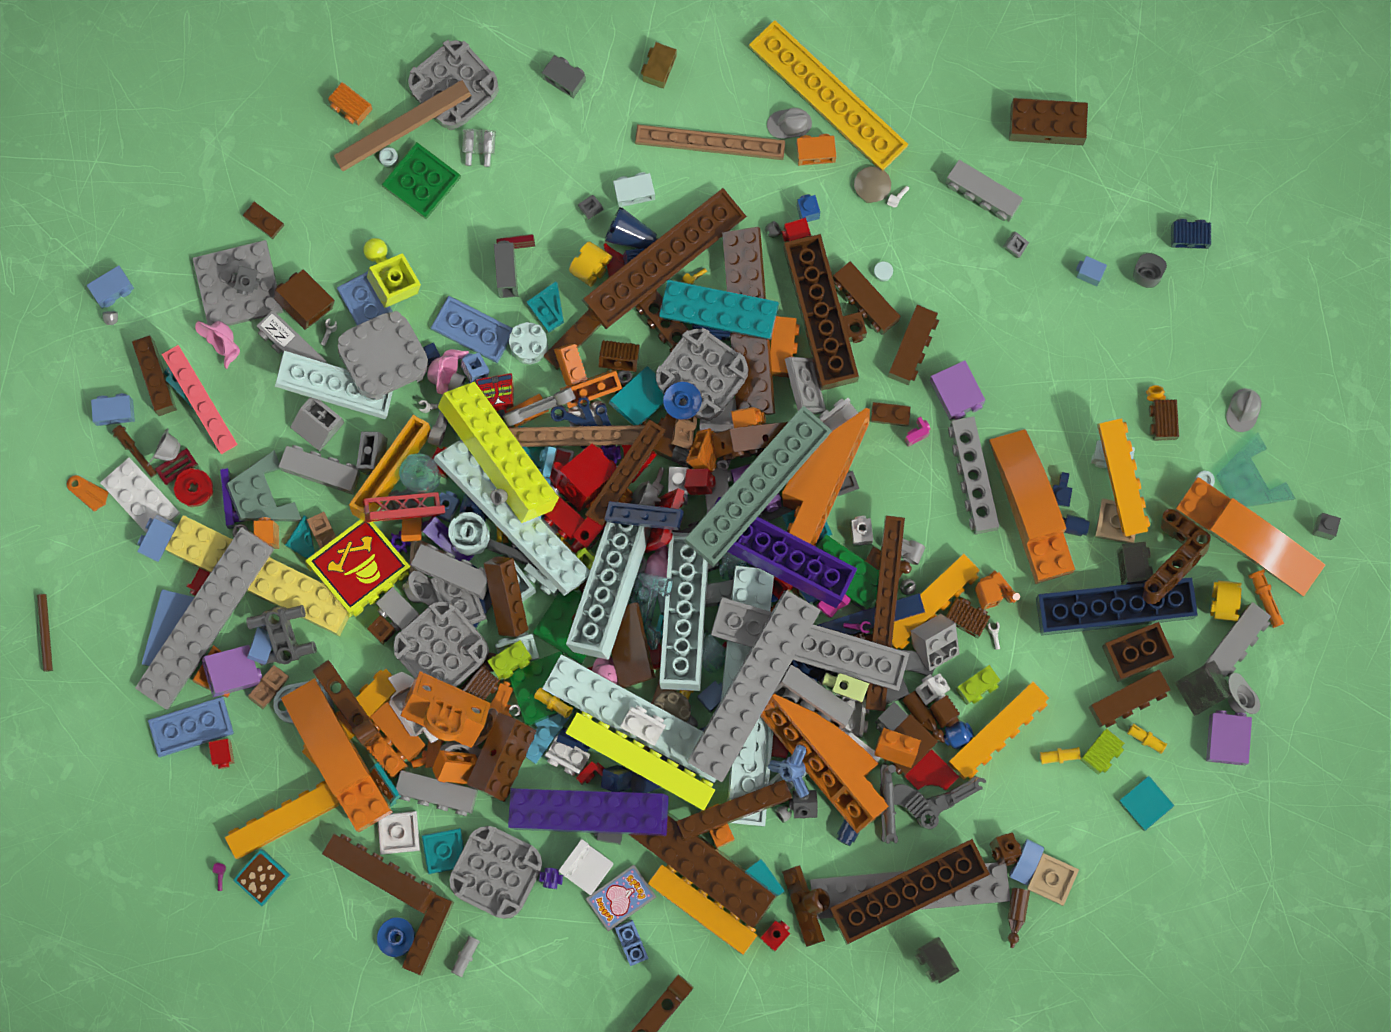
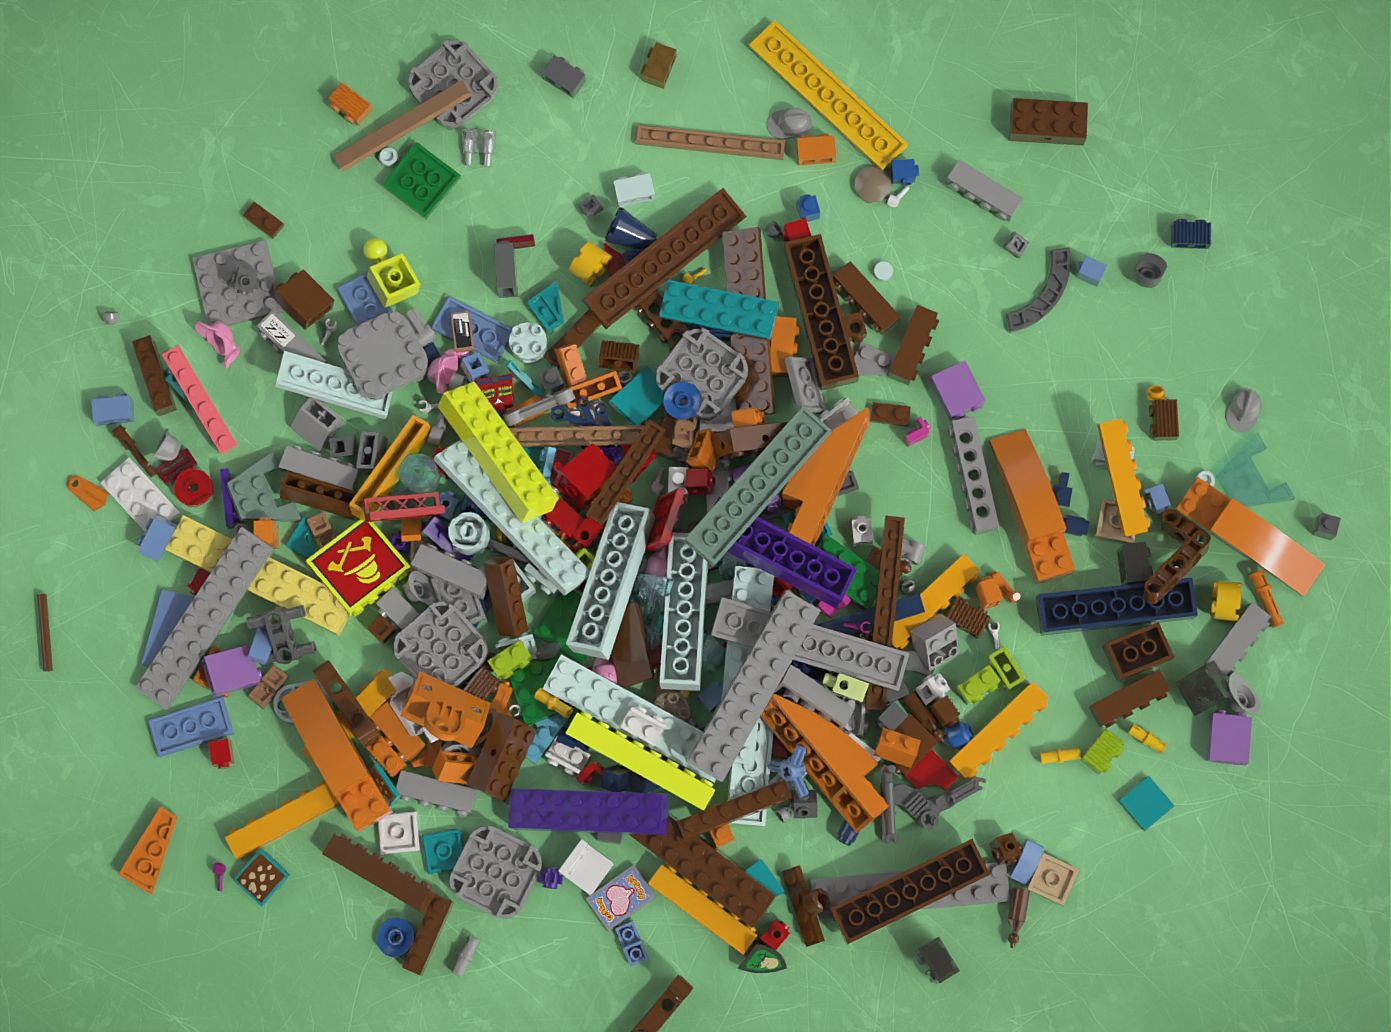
(110, 287): medium blue brick -> none
(148, 855): none -> orange wing
(317, 494): none -> reddish brown brick
(343, 446): none -> dark grey brick
(421, 329): none -> light grey piece
(462, 331): none -> slope
(498, 496): light grey hinge -> none
(523, 378): none -> teal tile
(548, 651): none -> dark grey tile
(551, 380): none -> dark grey brick
(644, 515): dark blue plate -> none
(646, 495): light grey piece -> none
(763, 960): none -> shield
(872, 361): none -> light grey wing
(904, 171): none -> blue brick
(1007, 667): none -> lime brick
(1048, 297): none -> dark grey tile
(1156, 499): none -> medium blue brick

